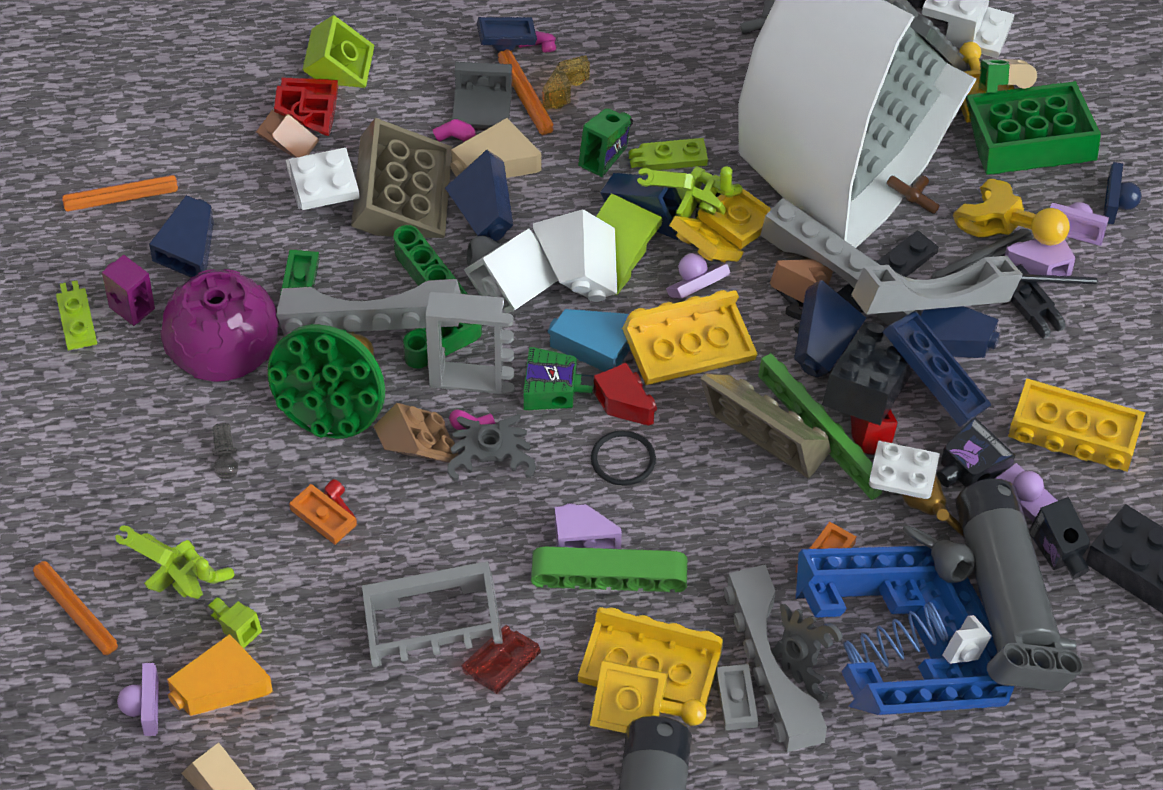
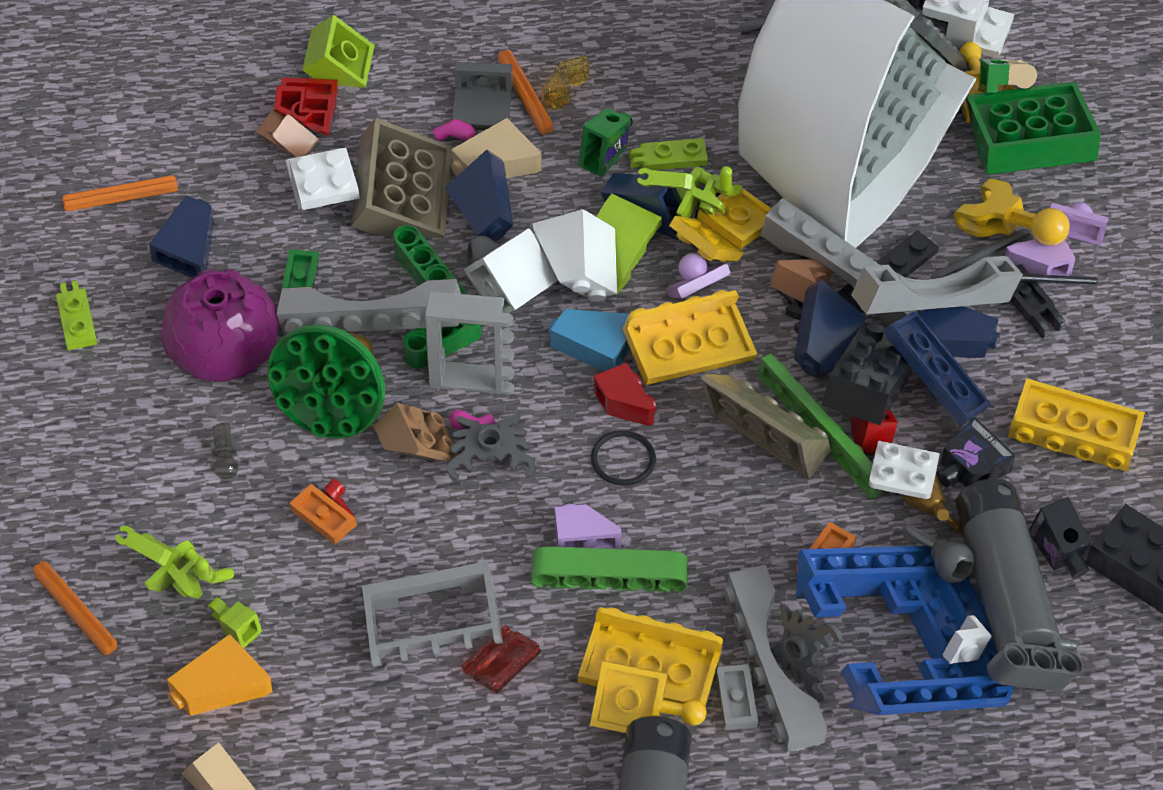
(128, 290): magenta brick -> none
(143, 700): lavender tile -> none
(506, 32): dark blue tile -> none
(546, 40): dark pink arm -> none
(553, 380): green torso -> none
(914, 193): reddish brown piece -> none
(928, 609): medium blue piece -> none
(1029, 489): lavender tile -> none
(1118, 194): dark blue tile -> none

